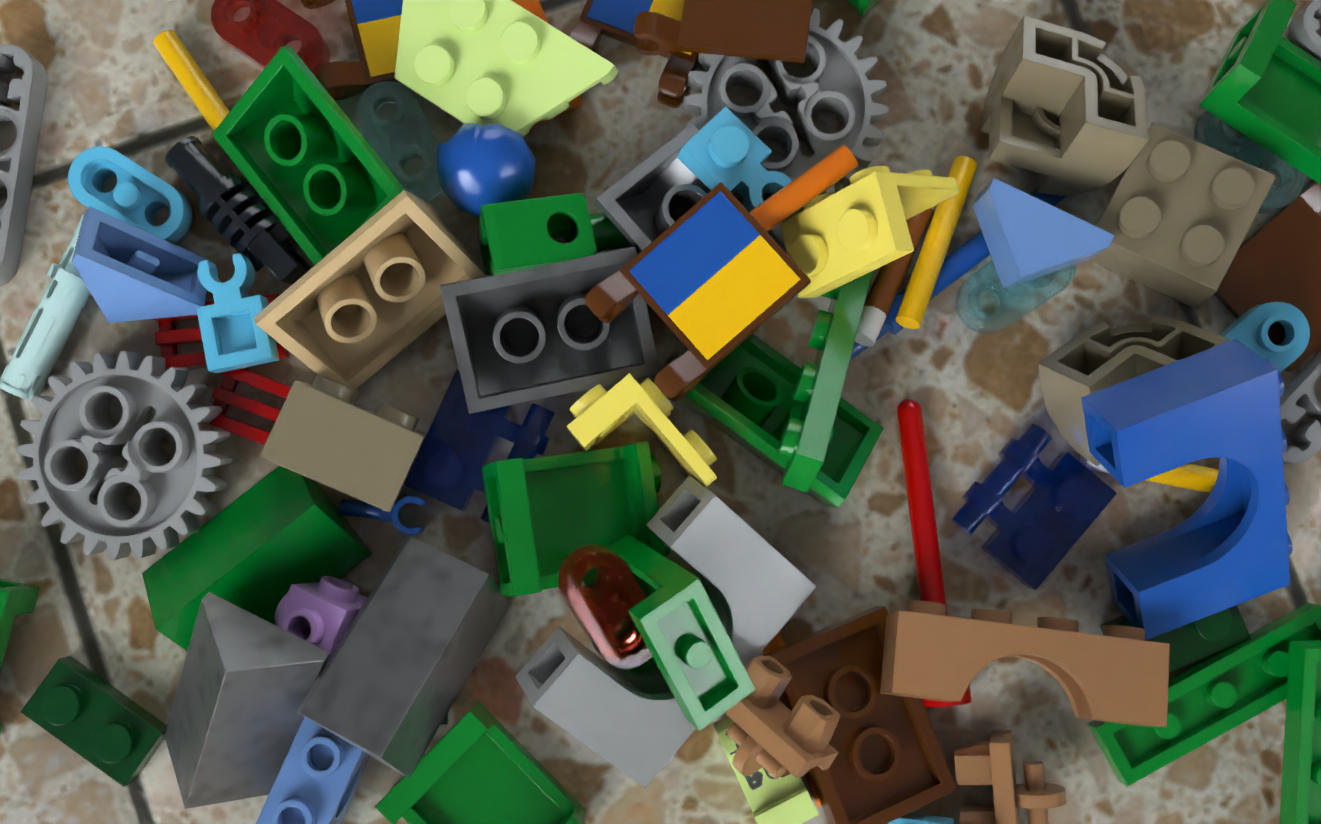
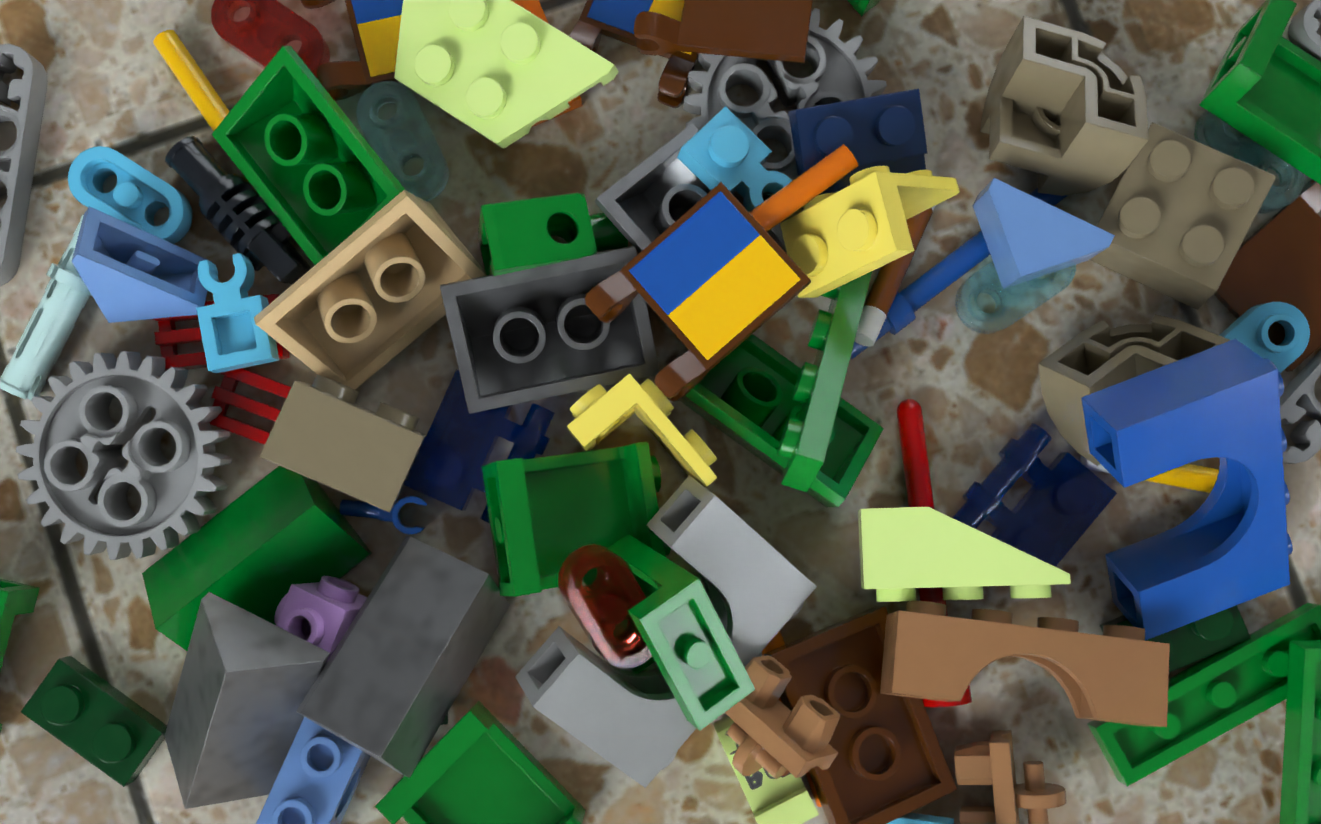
(485, 167): blue hair -> none
(874, 128): none -> dark blue plate
(931, 550): none -> yellowish green slope
(935, 246): yellow bar -> none

